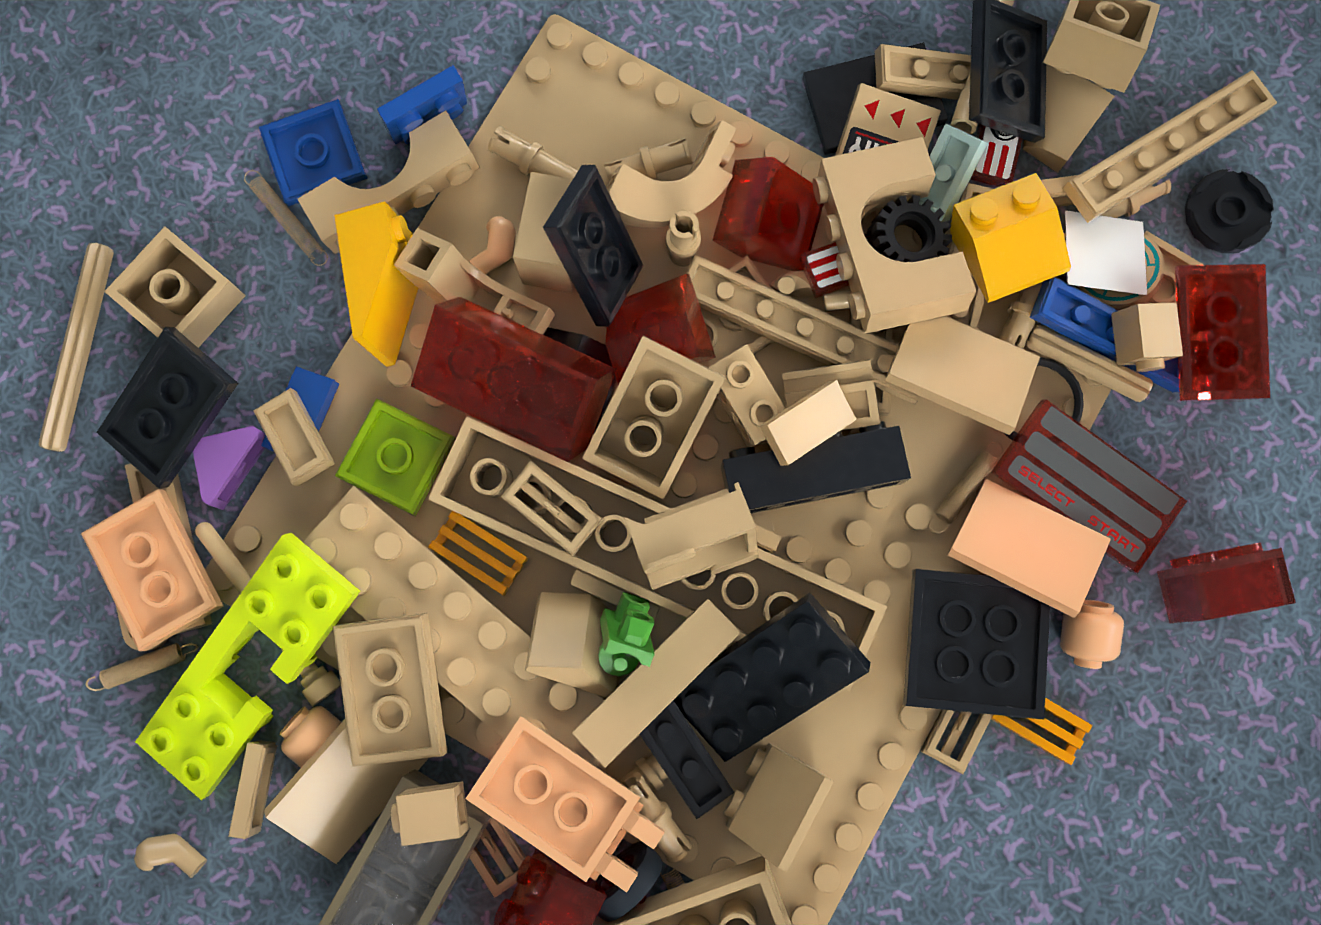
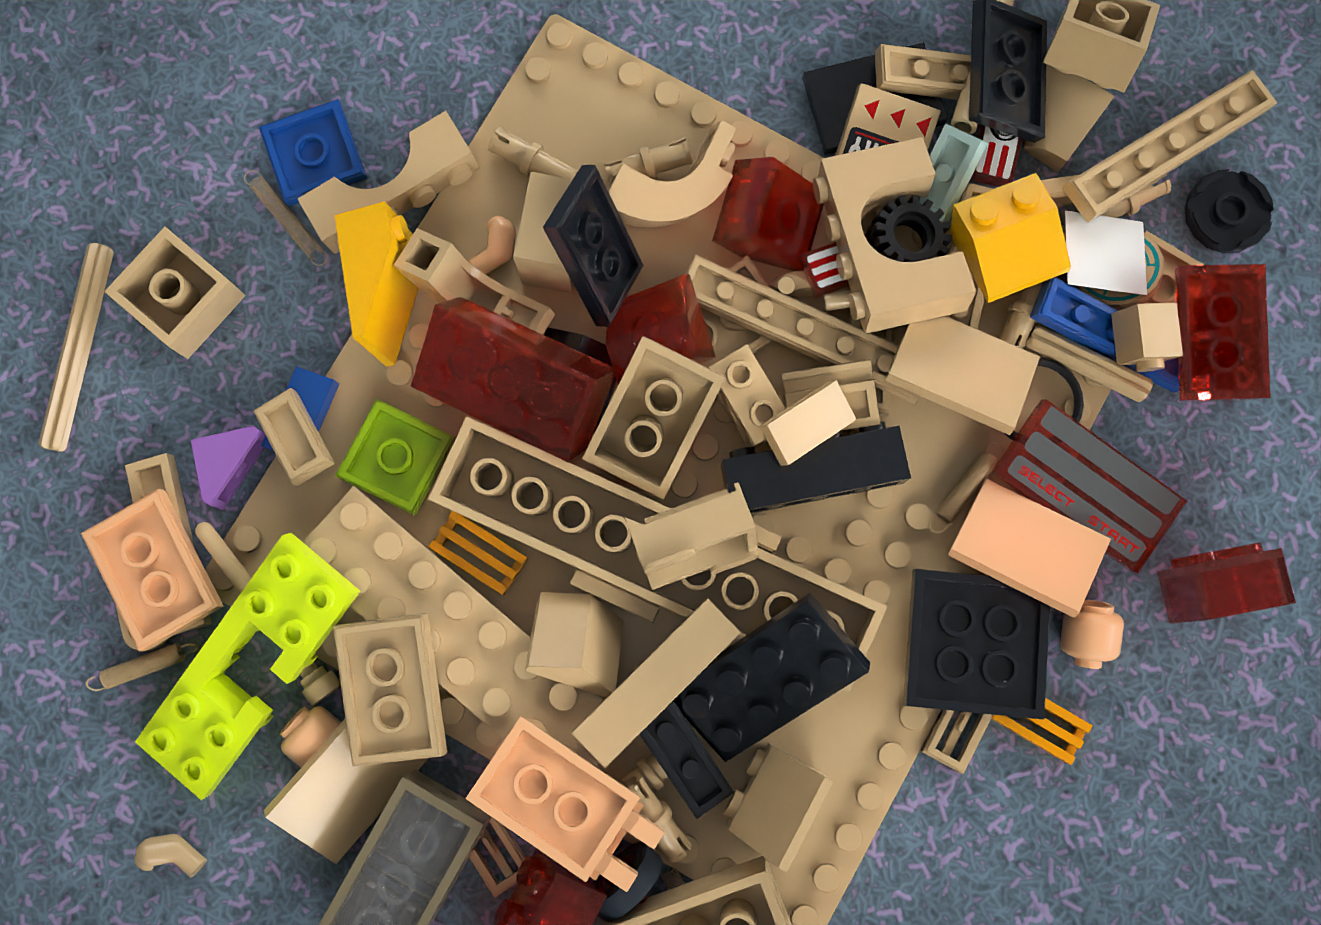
(167, 407): black tile -> none
(253, 789): tan tile -> none
(423, 103): blue plate -> none
(430, 813): tan brick -> none
(583, 533): tan tile -> none
(626, 636): bright green hips -> none
(683, 238): tan pin -> none

